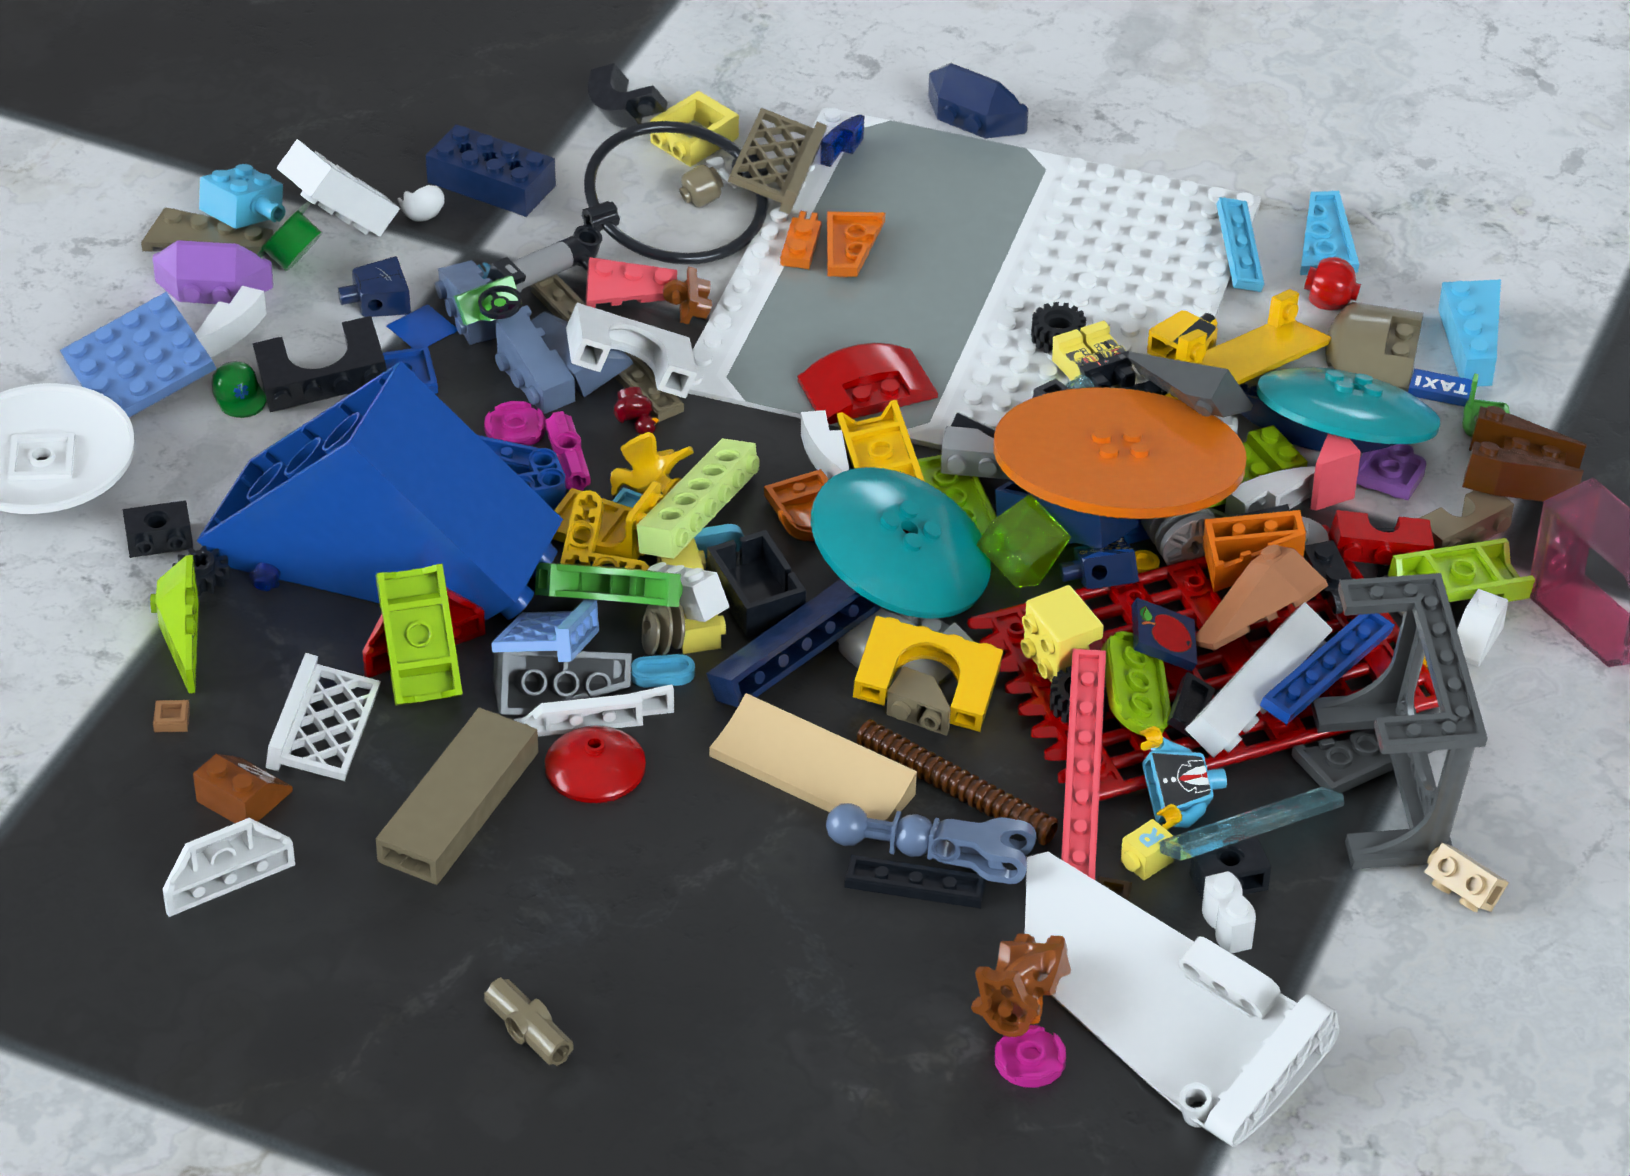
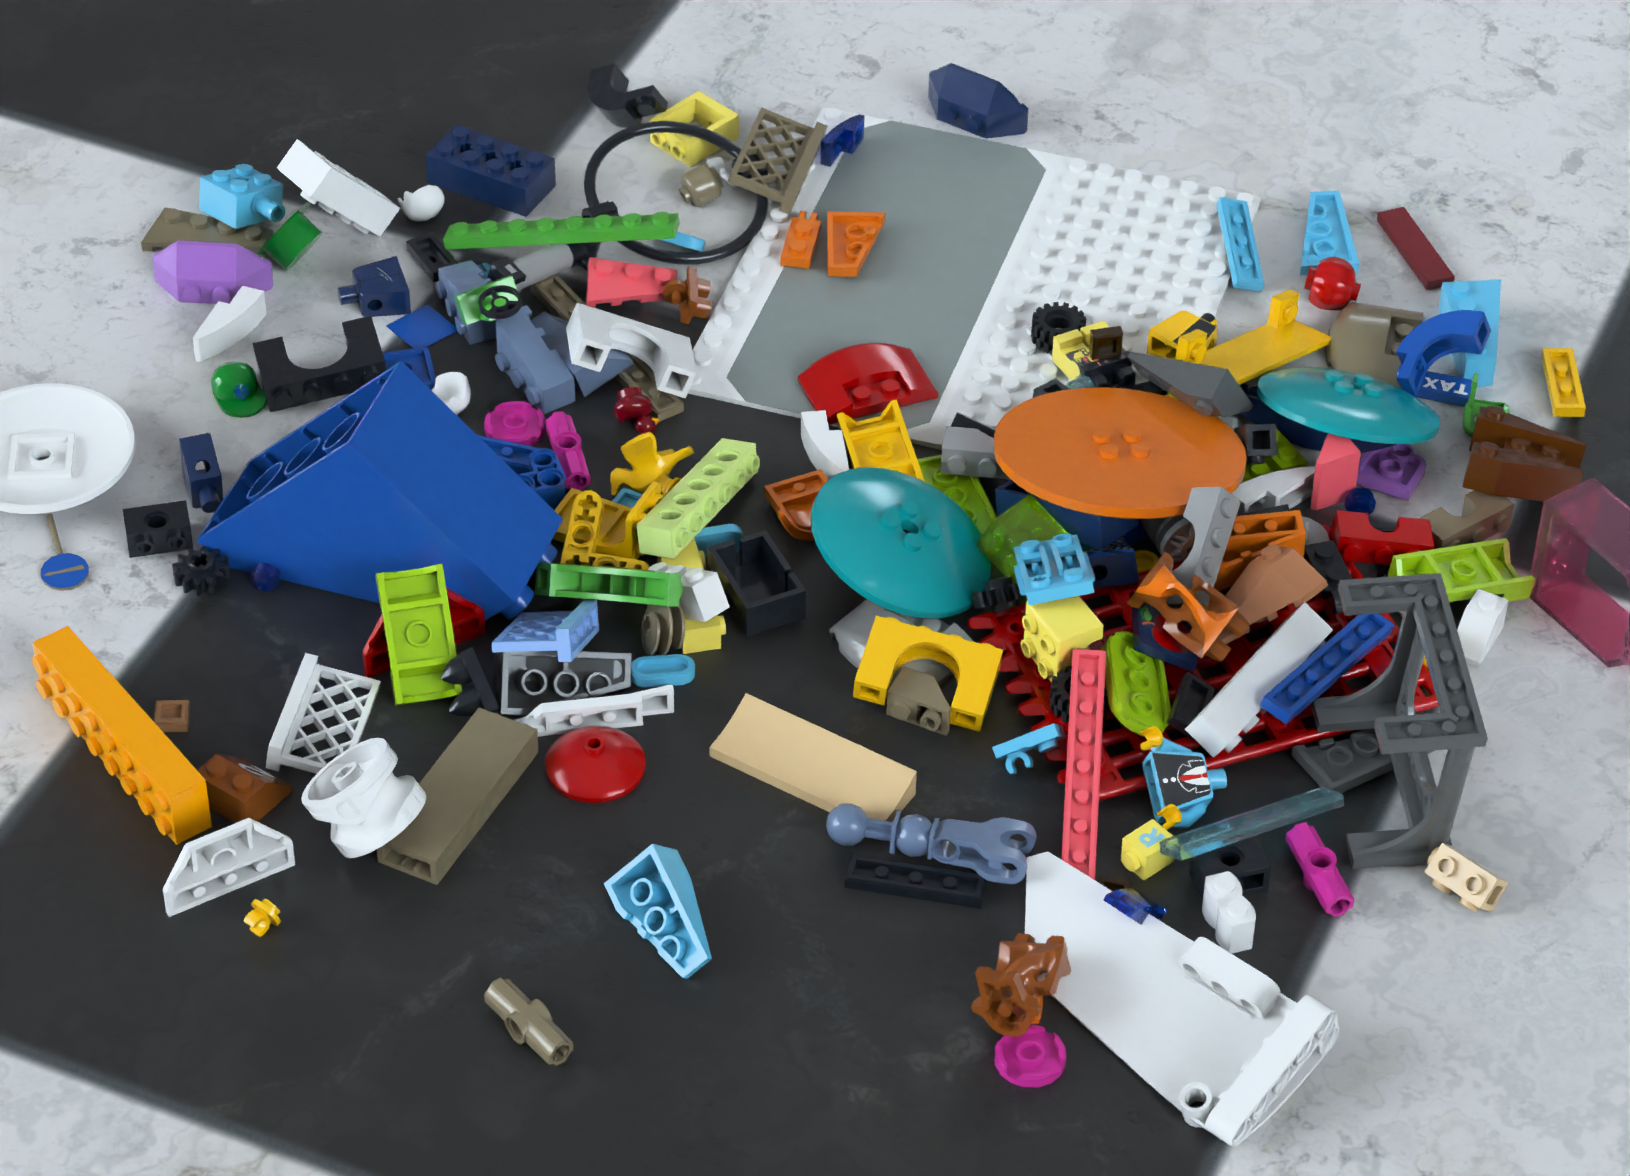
(63, 570): none -> blue piece
(122, 735): none -> light orange brick
(140, 356): medium blue plate -> none
(177, 614): lime wedge -> none
(202, 485): none -> dark blue torso
(261, 917): none -> yellow plate
(363, 798): none -> white piece
(430, 254): none -> black piece
(453, 390): none -> white hair
(463, 670): none -> black tile
(562, 231): none -> bright green plate
(662, 904): none -> medium azure wedge
(687, 241): none -> medium azure tile
(789, 643): dark blue brick -> none
(955, 780): reddish brown piece -> none
(998, 594): none -> black gear
(1041, 739): none -> medium azure plate
(1053, 569): none -> medium azure piece
(1105, 342): none -> dark brown tile
(1134, 904): none -> clear blue slope
(1206, 620): none -> dark orange hips
(1212, 516): none -> light grey arch
(1259, 442): none -> black brick
(1319, 869): none -> dark pink piece
(1360, 500): none -> clear blue plate
(1415, 248): none -> dark red tile
(1436, 337): none -> blue arch
(1563, 382): none -> yellow plate

